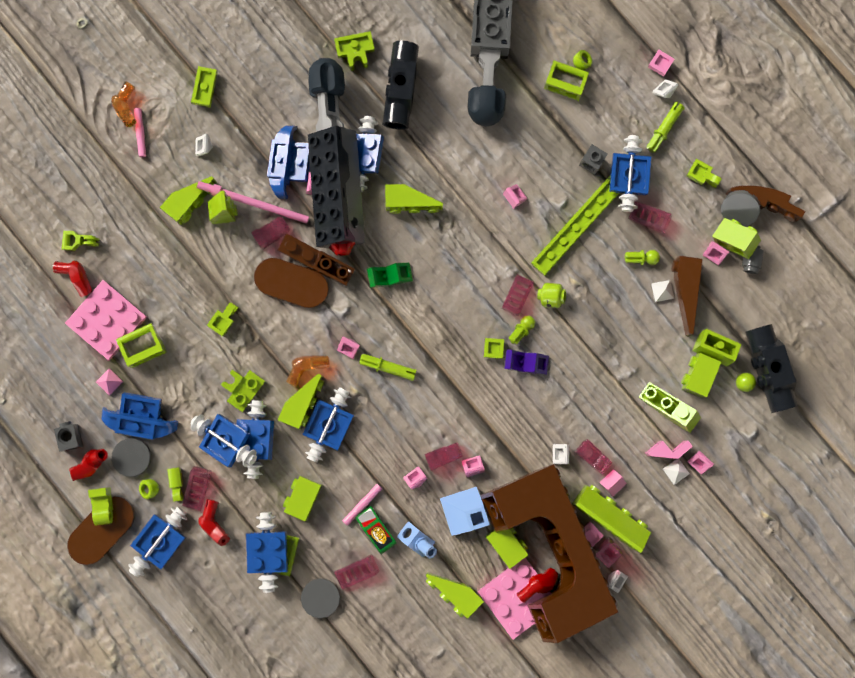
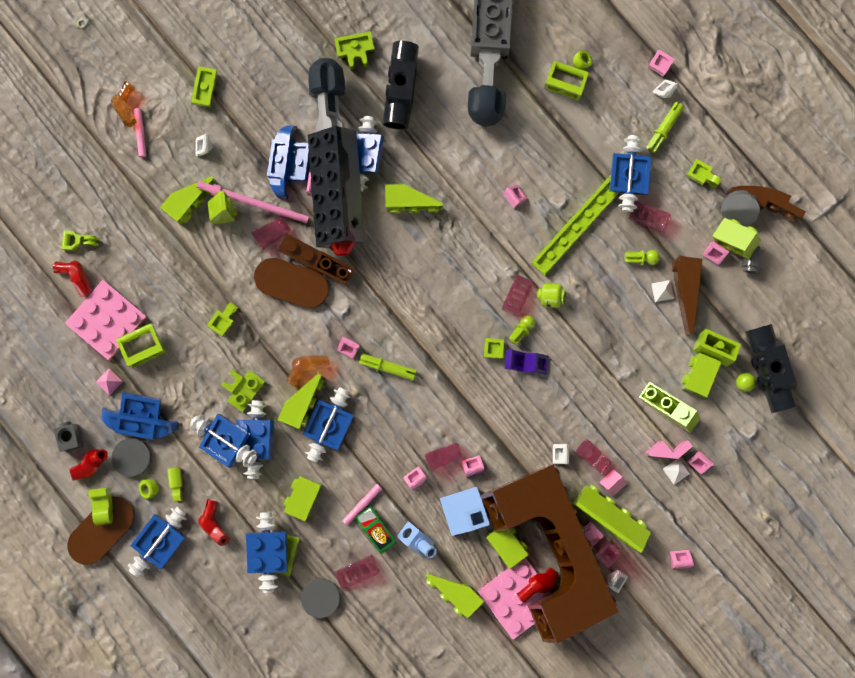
(190, 486): clear pink slope -> none
(389, 275): green slope -> none
(593, 159): dark grey brick -> none
(681, 559): none -> bright pink slope

